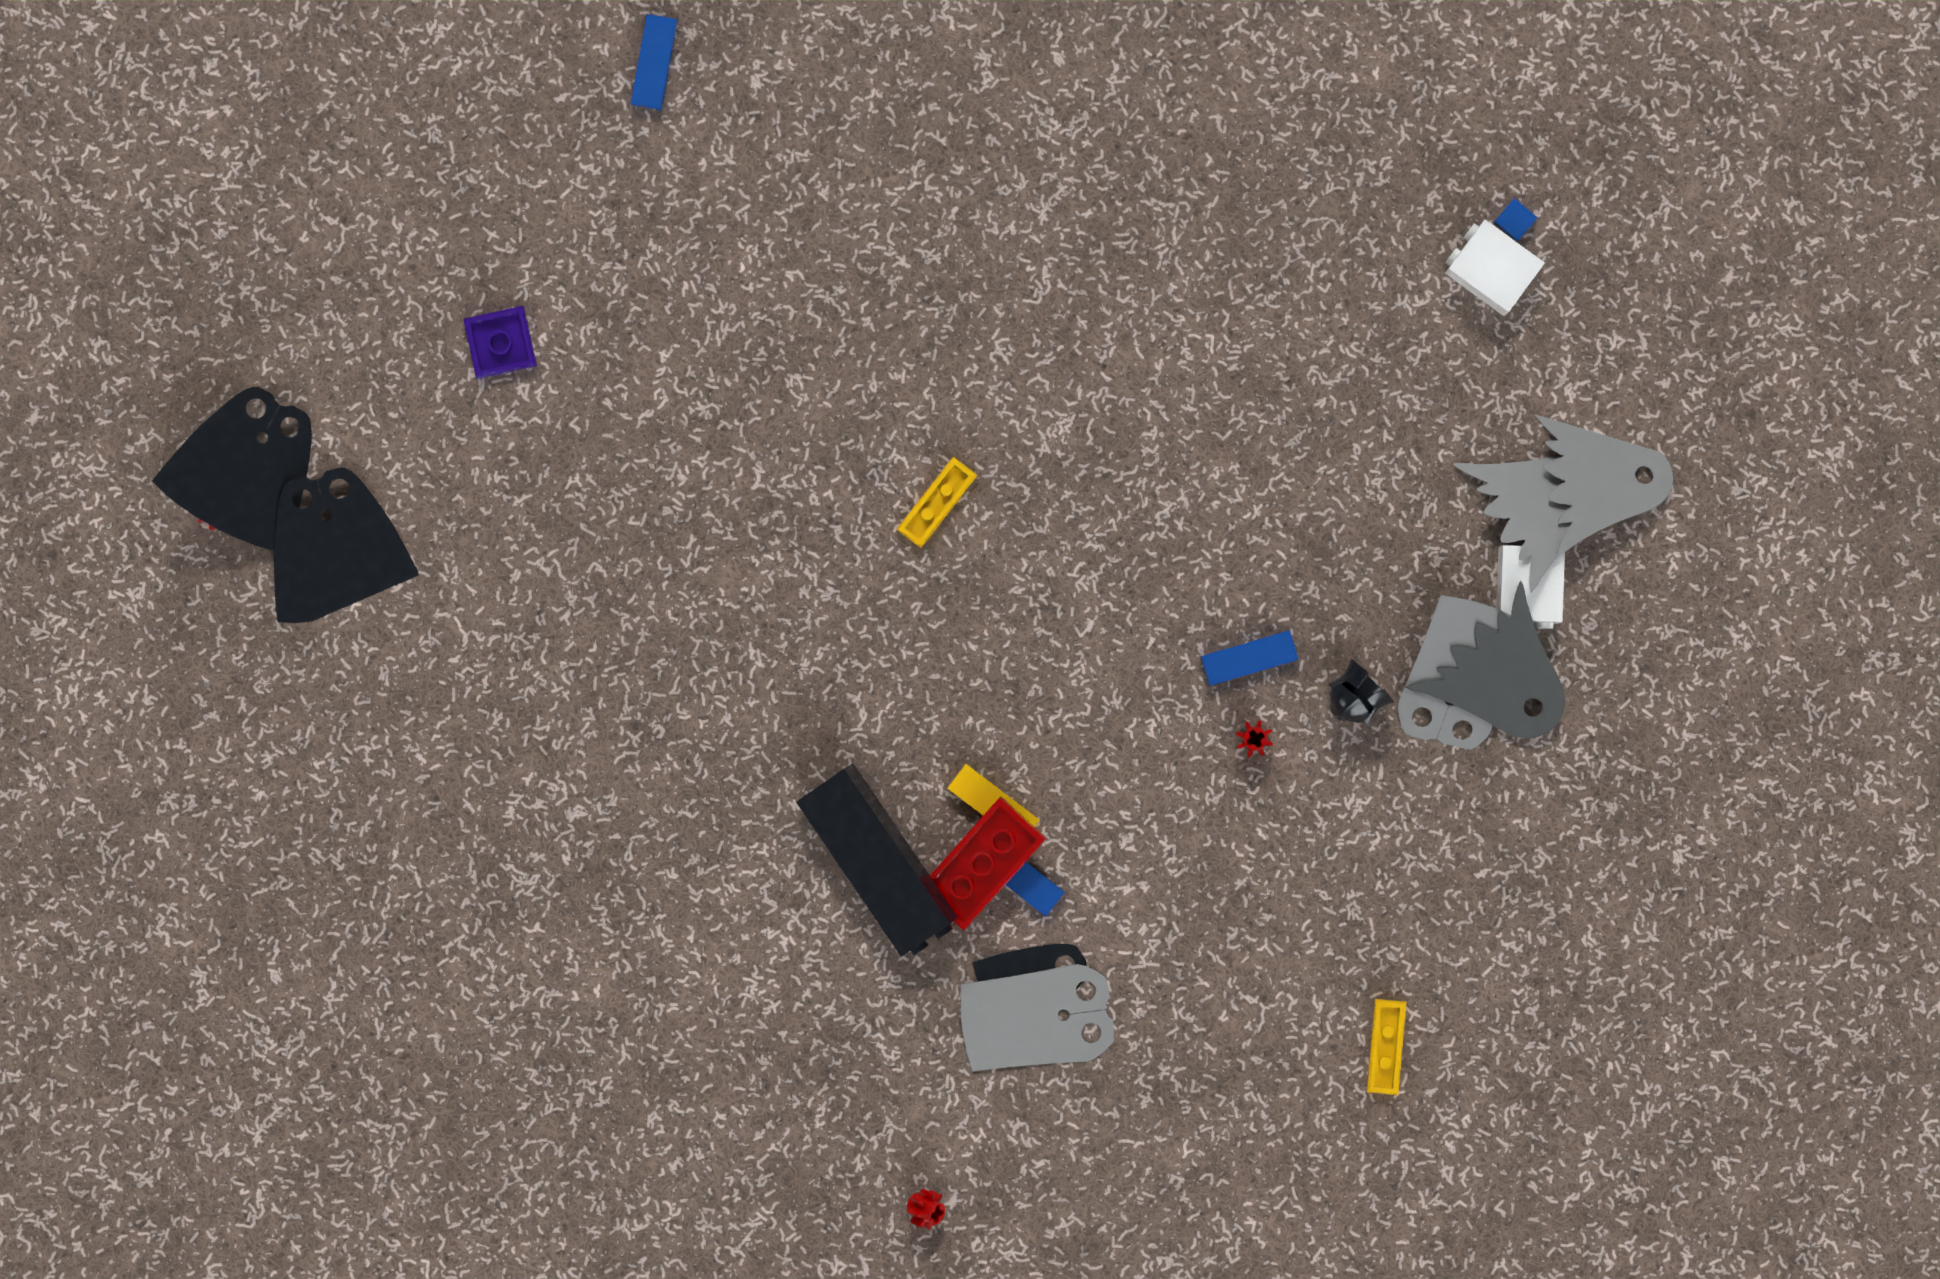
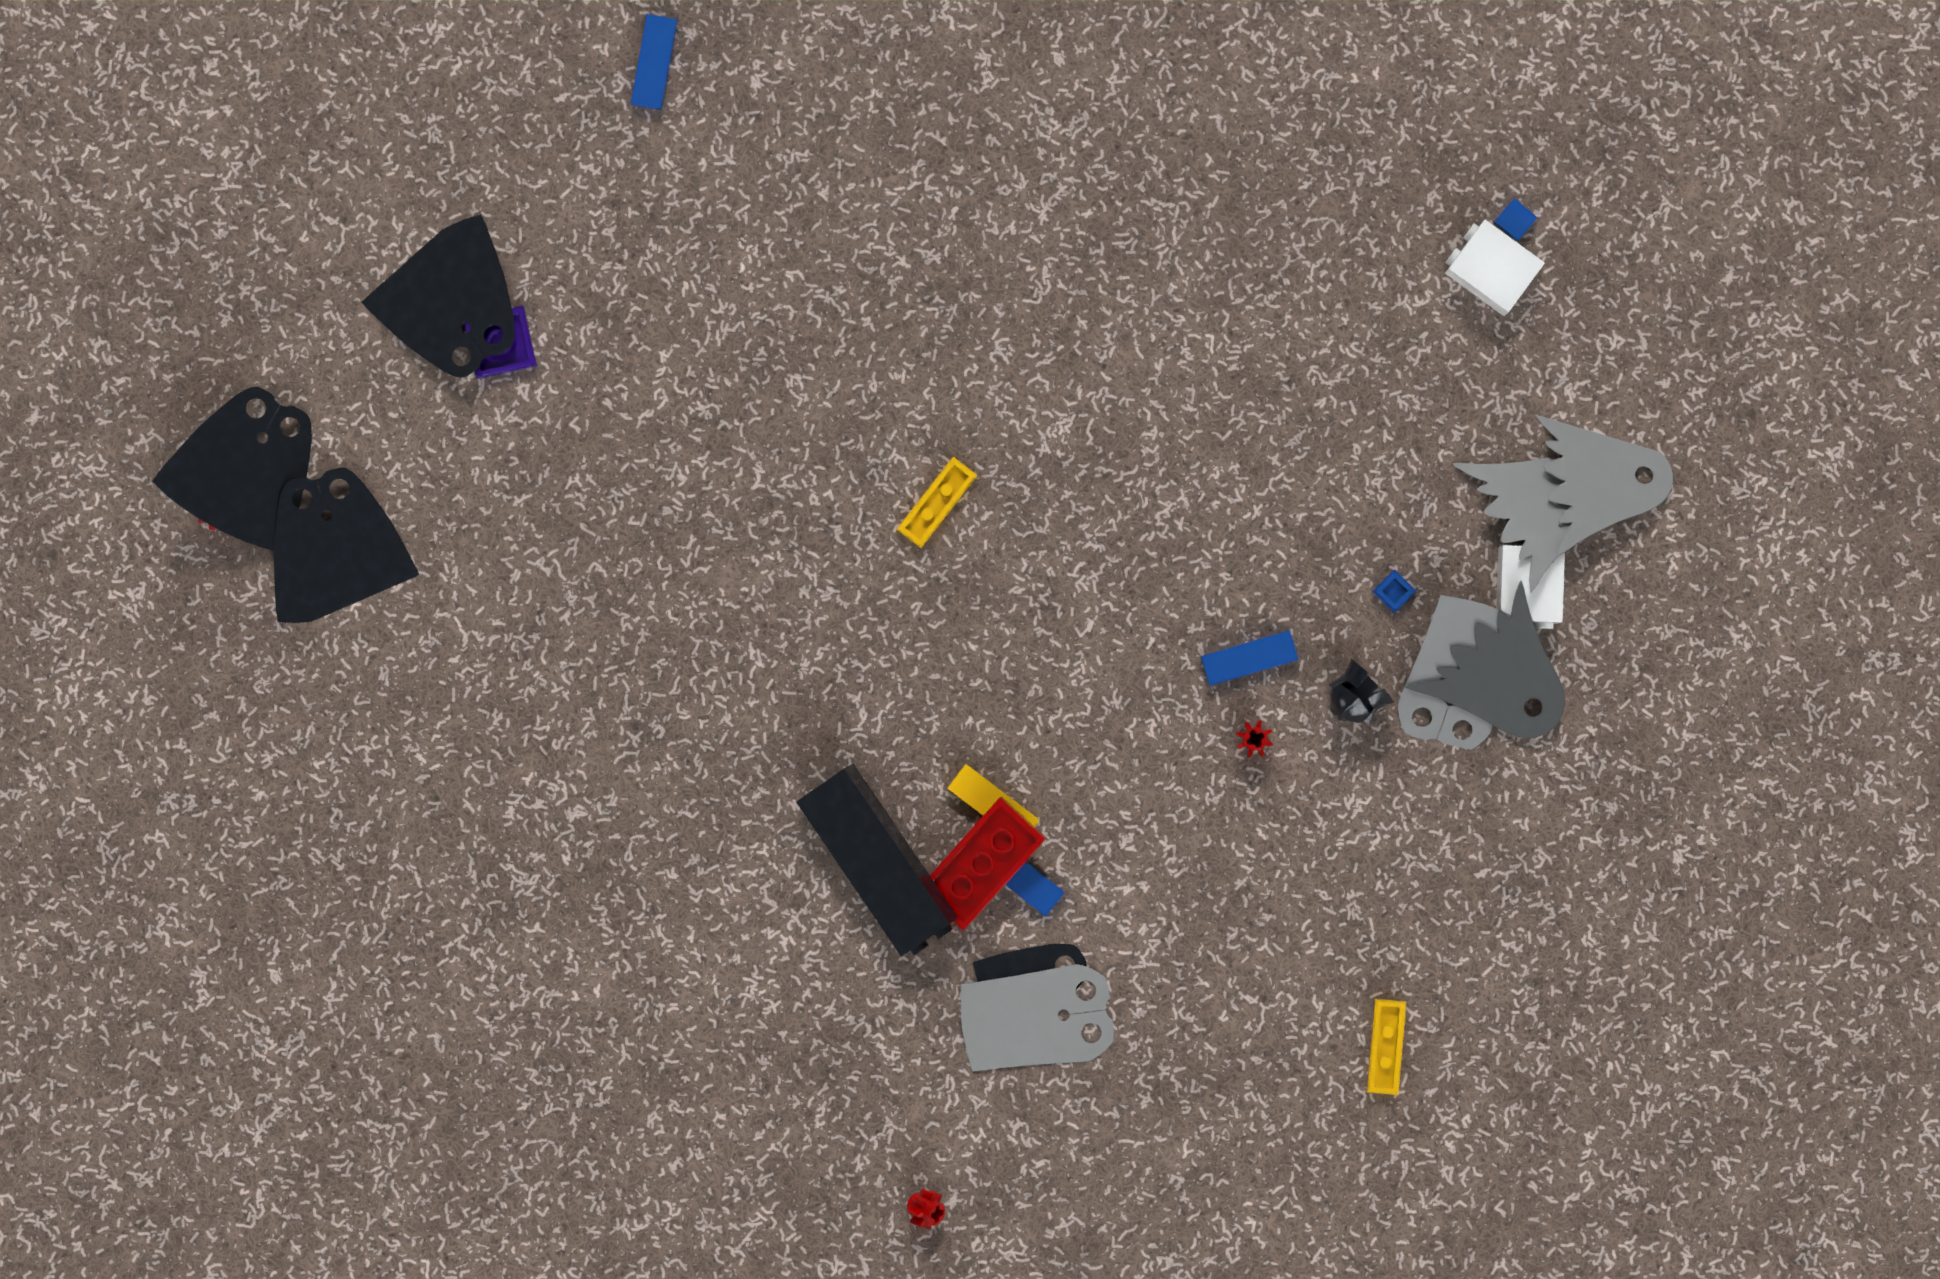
(442, 287): none -> black piece
(1394, 591): none -> blue tile

